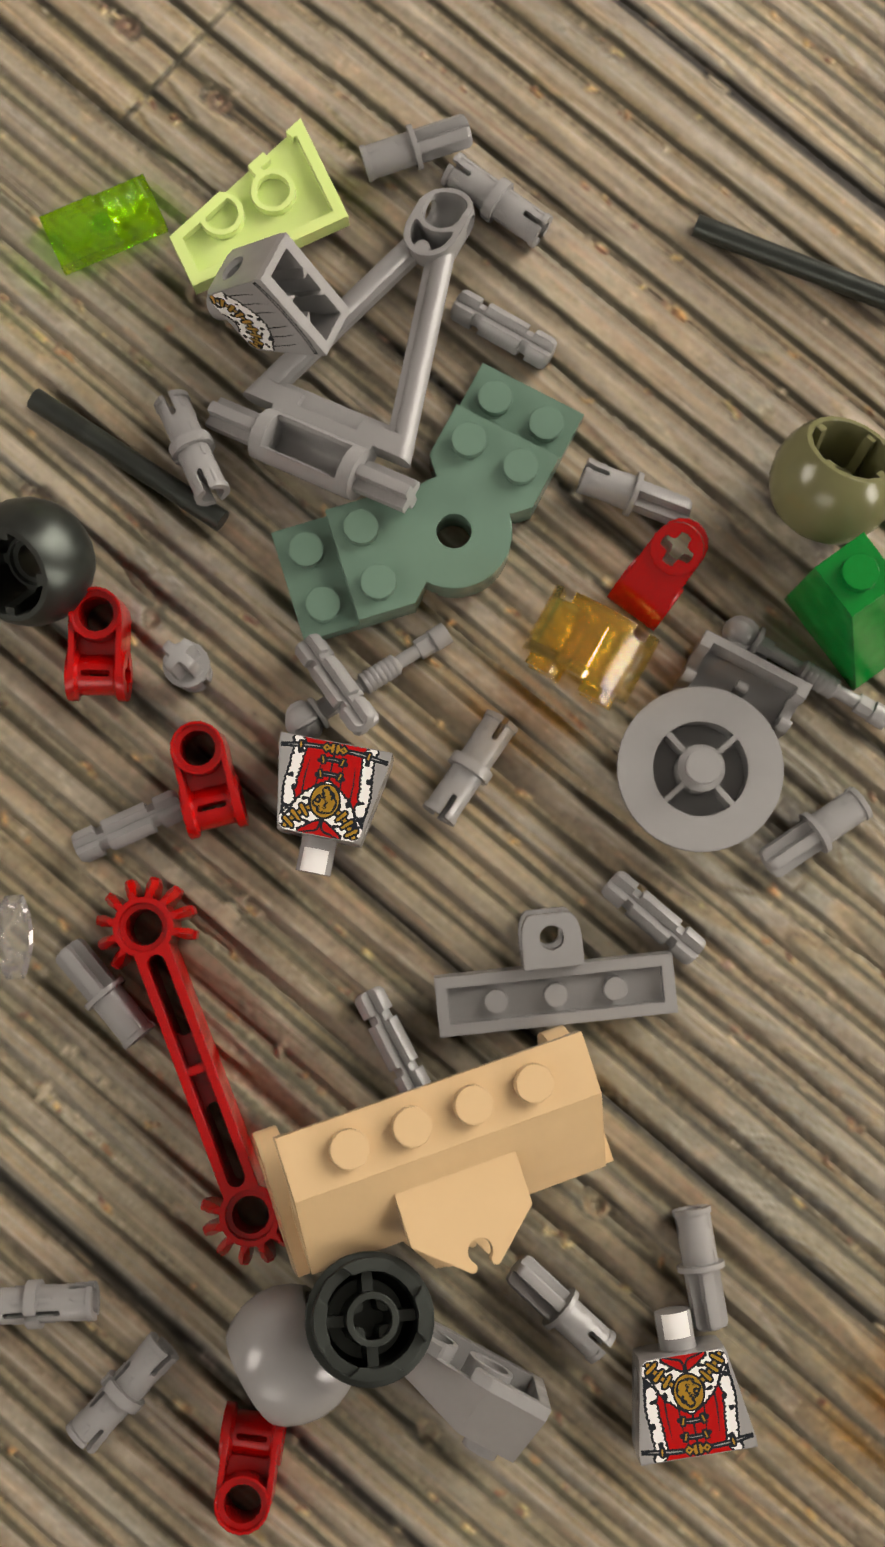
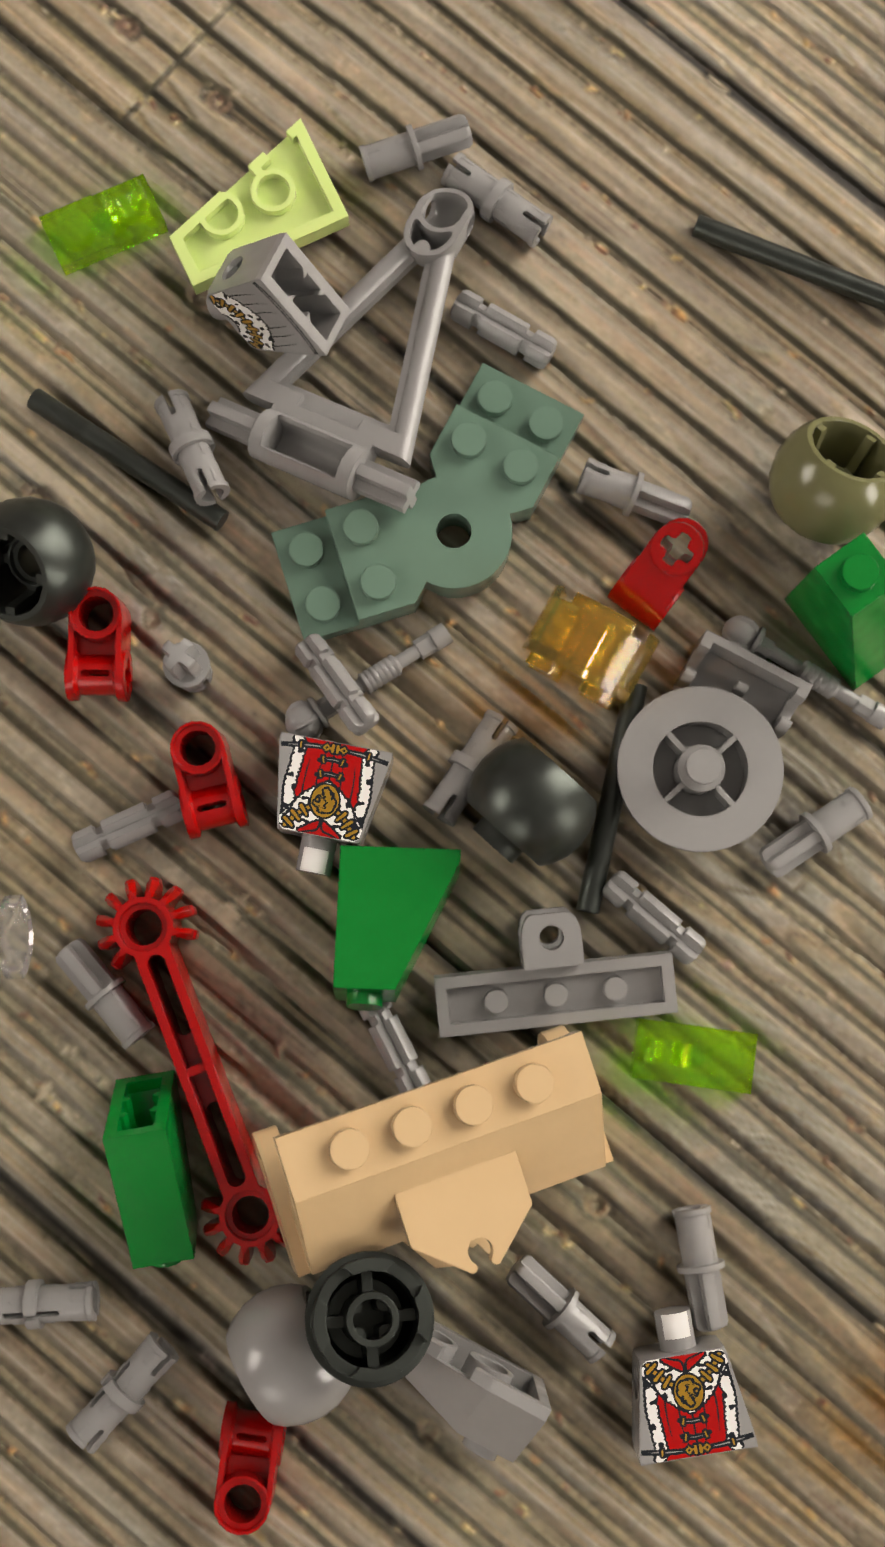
(151, 1170): none -> green slope
(385, 917): none -> green slope
(529, 804): none -> pearl dark grey wheel
(607, 813): none -> pearl dark grey bar
(693, 1055): none -> clear neon green plate

